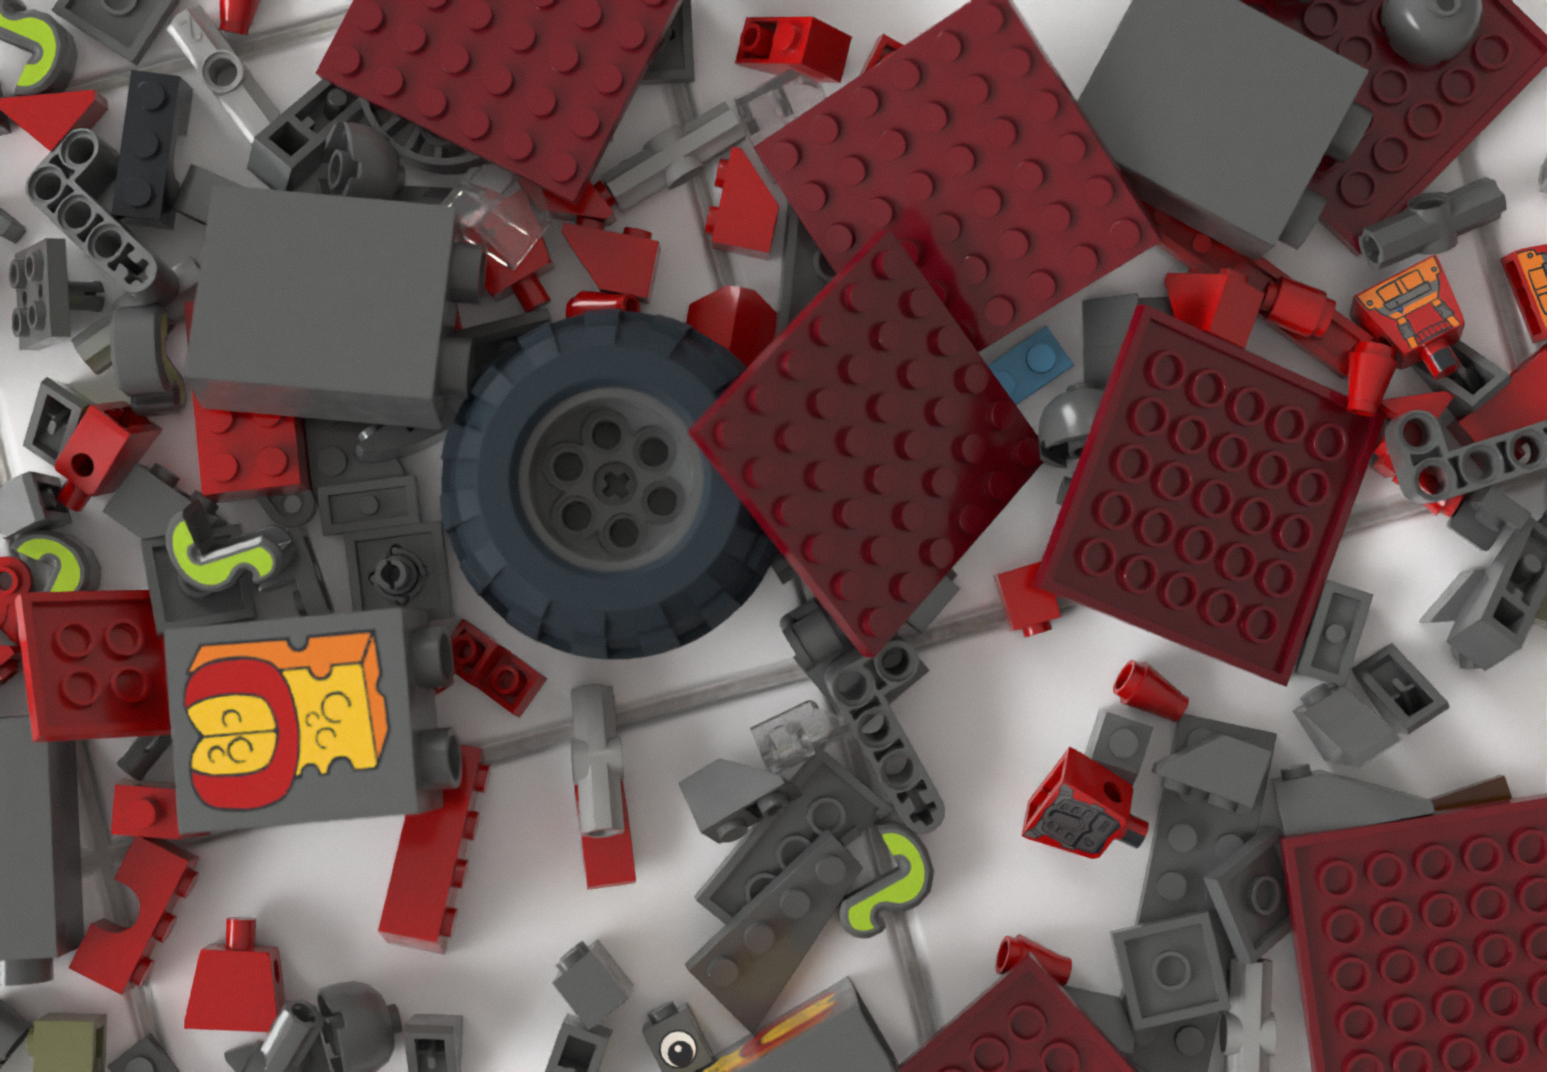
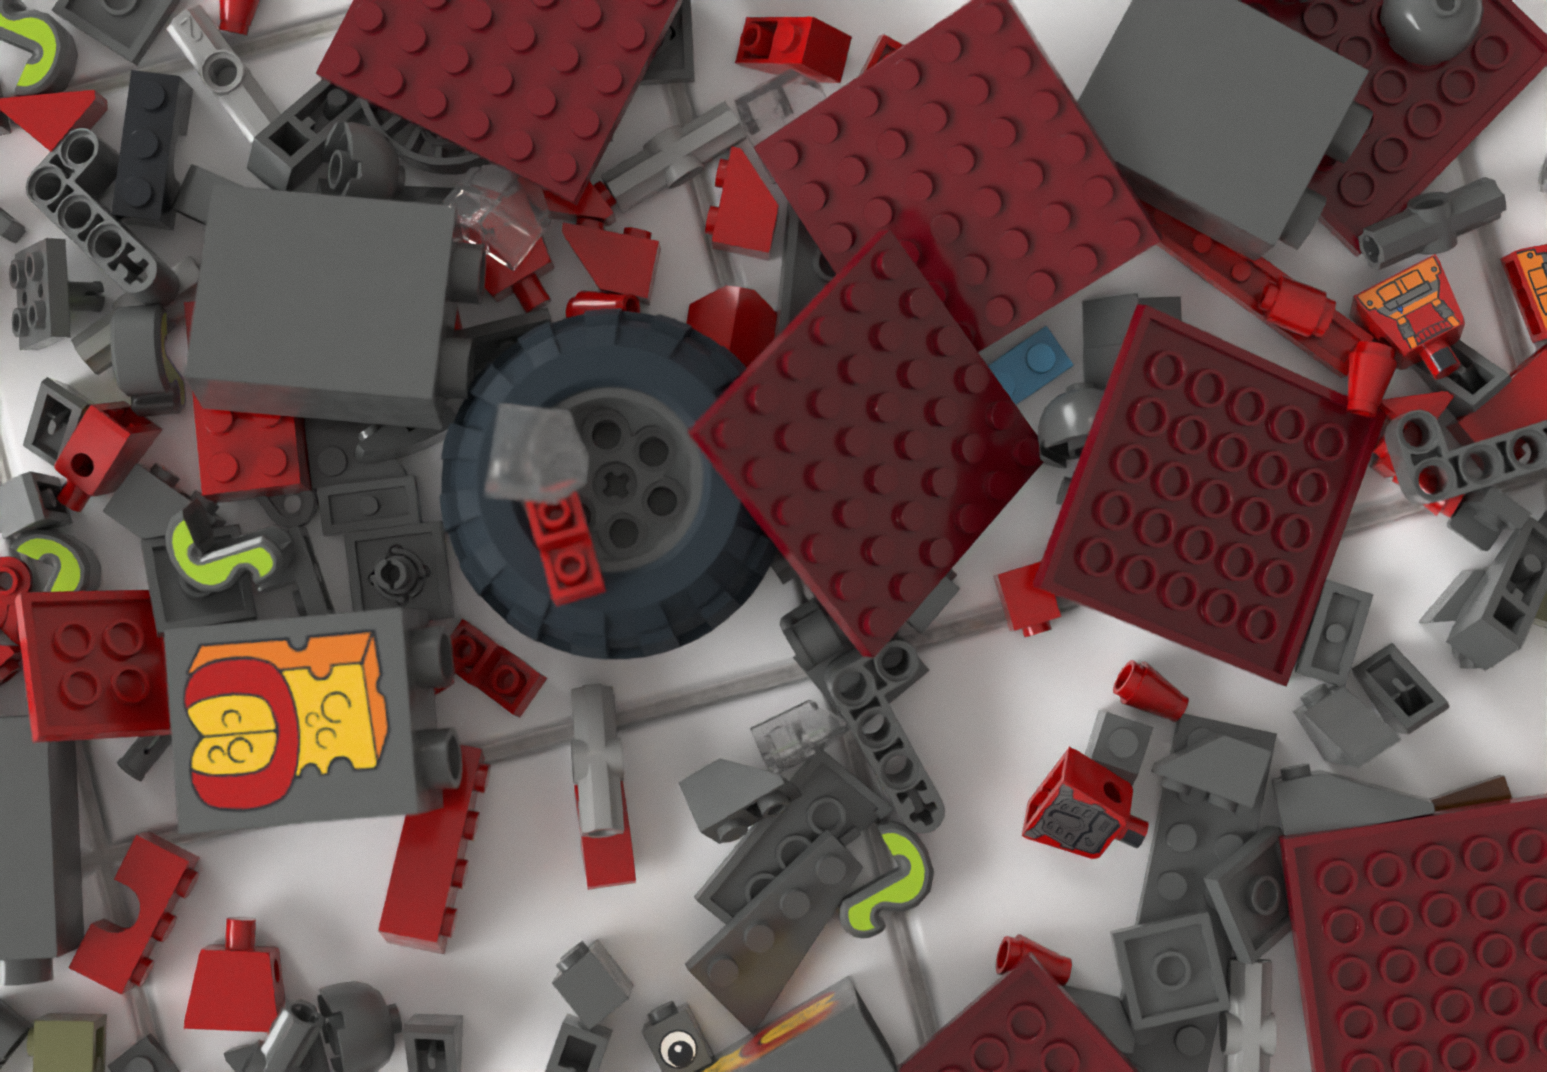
(147, 810): red torso -> none
(535, 455): none -> clear slope
(566, 549): none -> red slope
(1215, 302): red slope -> none

